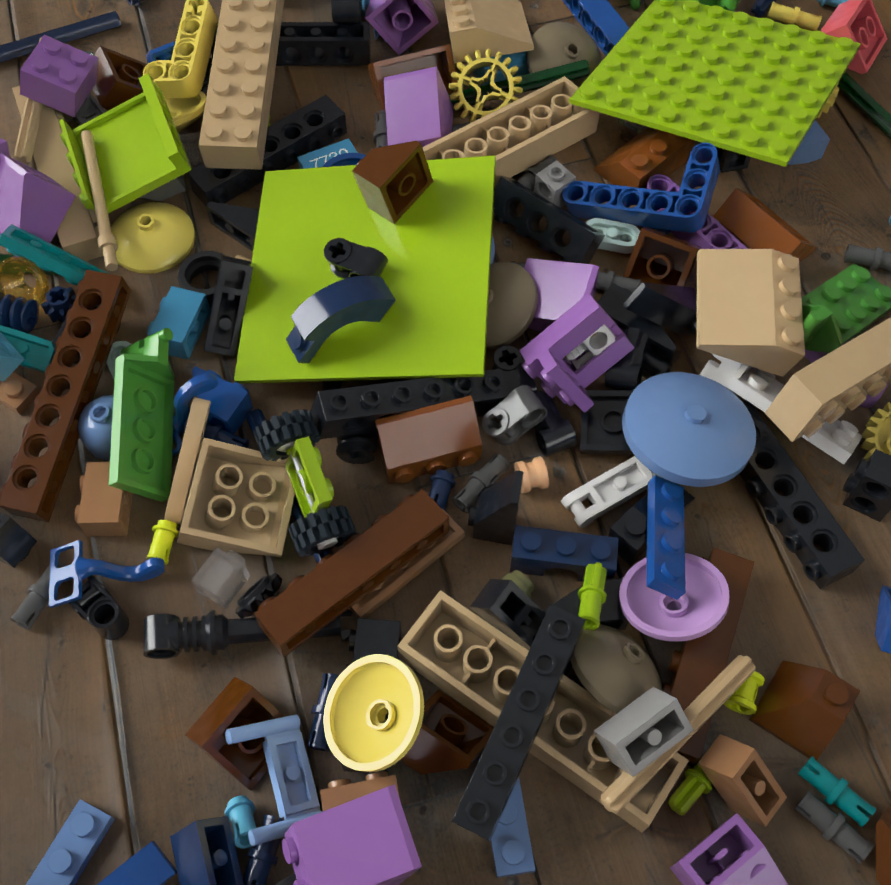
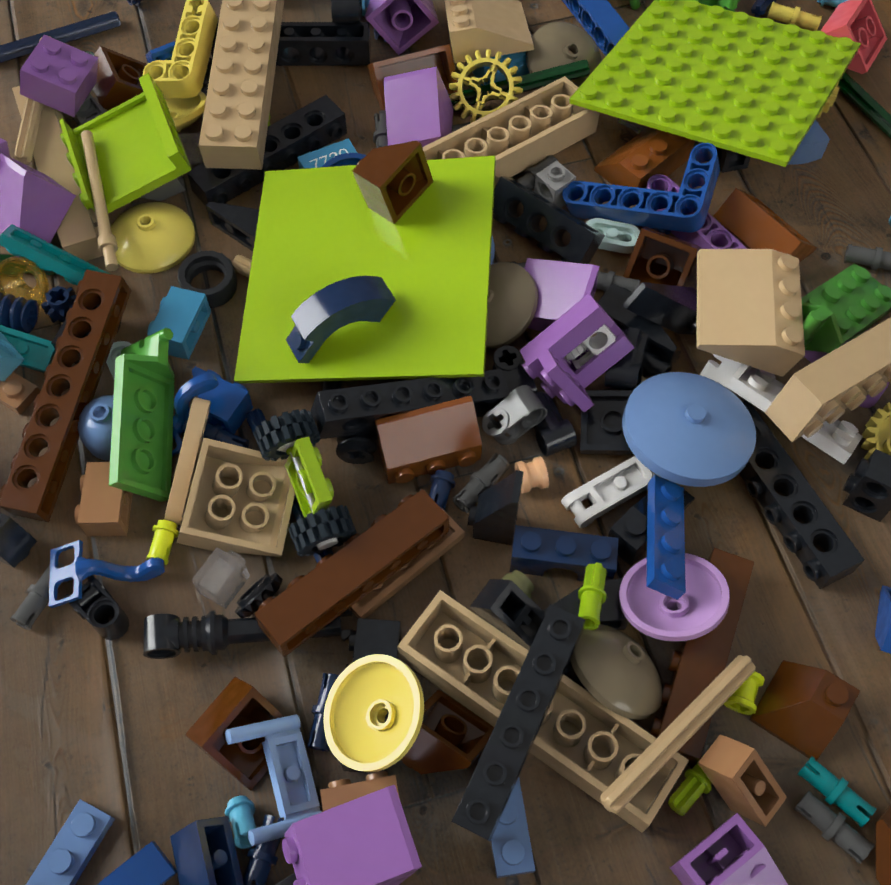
(228, 305): black slope -> none
(353, 259): black piece -> none
(643, 731): light grey brick -> none

